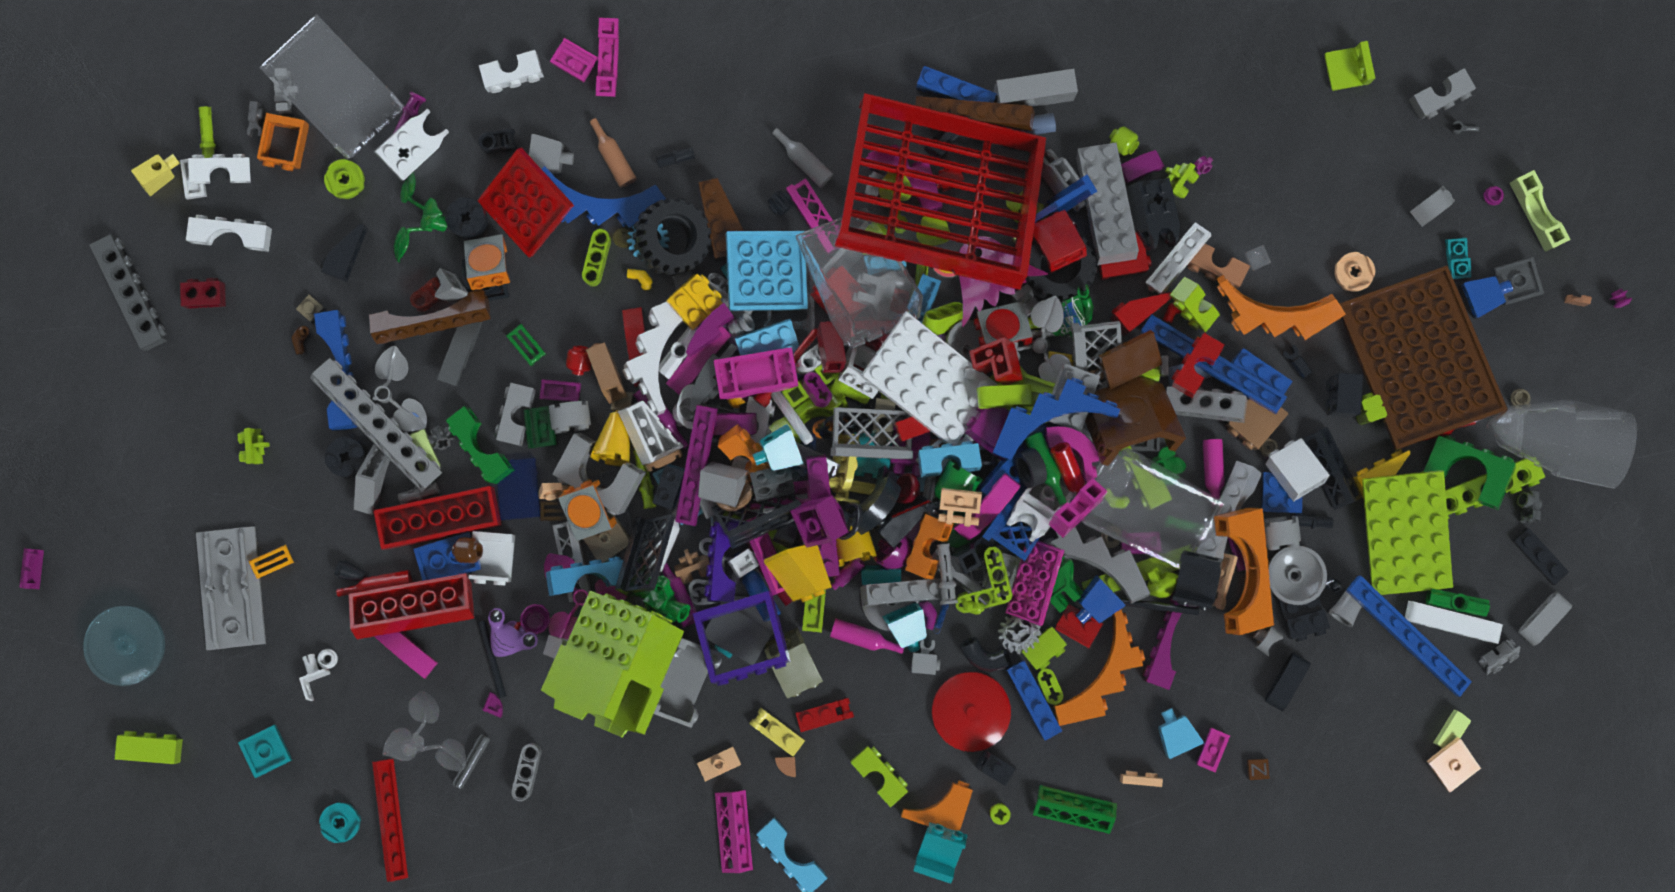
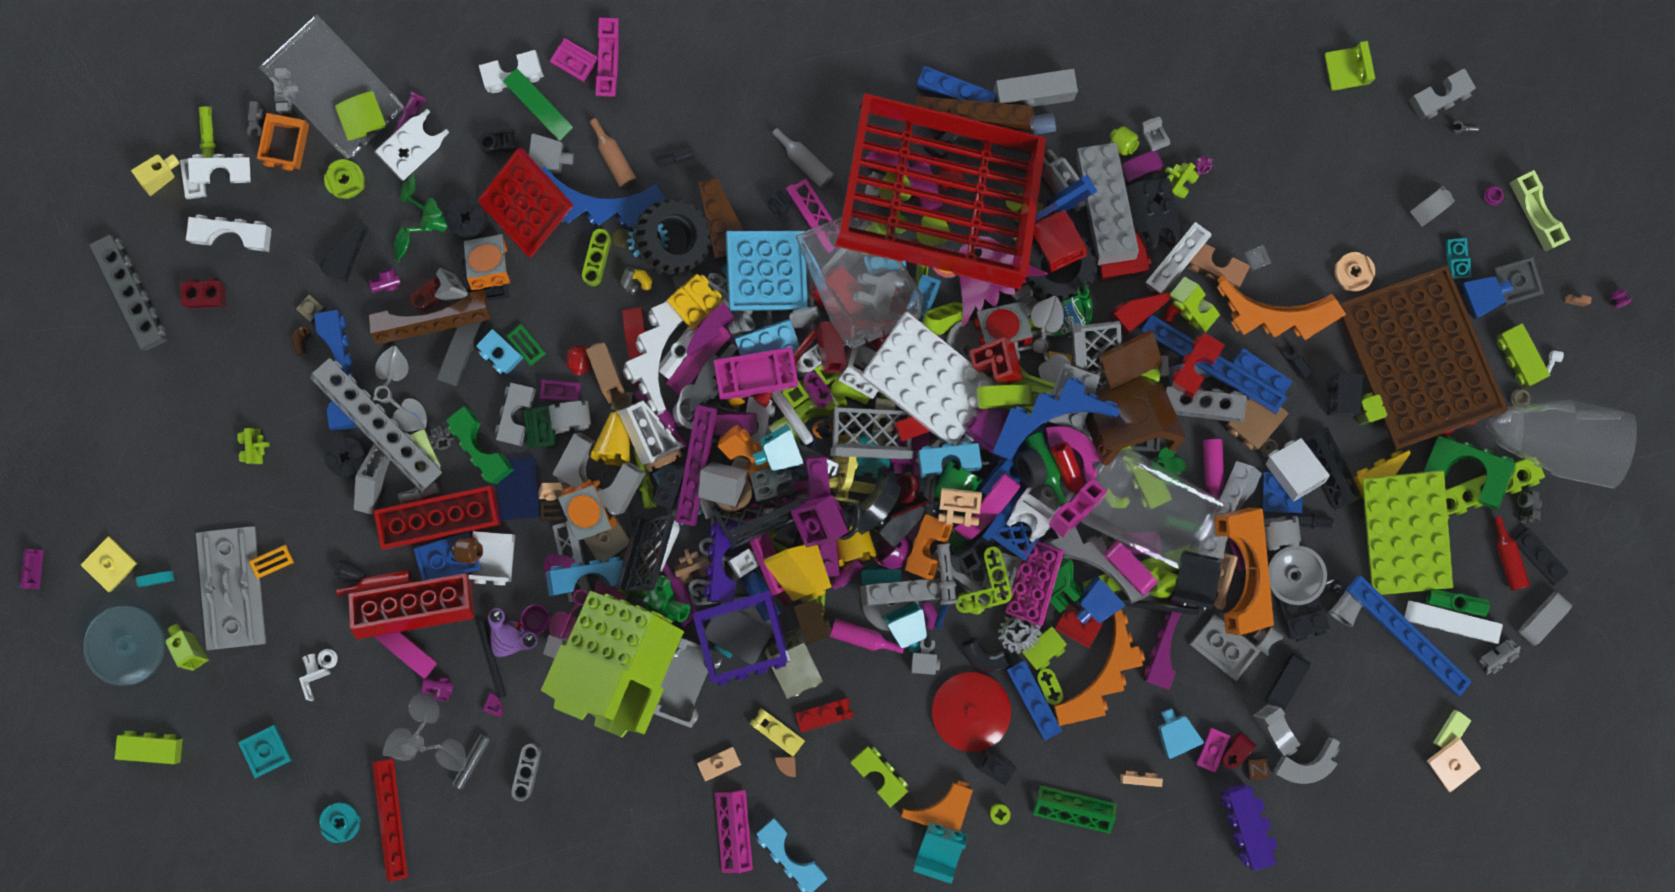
(109, 564): none -> light yellow plate
(153, 579): none -> teal beam
(185, 648): none -> lime torso
(360, 115): none -> lime slope
(388, 281): none -> magenta plate
(441, 688): none -> magenta plate
(509, 358): none -> medium azure brick
(538, 104): none -> green slope
(627, 283): none -> flat silver arm
(803, 316): none -> light grey cone
(812, 621): none -> dark brown brick
(1130, 568): none -> dark pink beam
(1155, 134): none -> light grey bracket
(1226, 651): none -> light grey tile
(1239, 748): none -> dark red piece
(1249, 827): none -> dark purple piece
(1274, 725): none -> light grey arch
(1312, 771): none -> light grey arch
(1510, 558): none -> red piece
(1522, 356): none -> lime brick
(1554, 356): none -> white hand

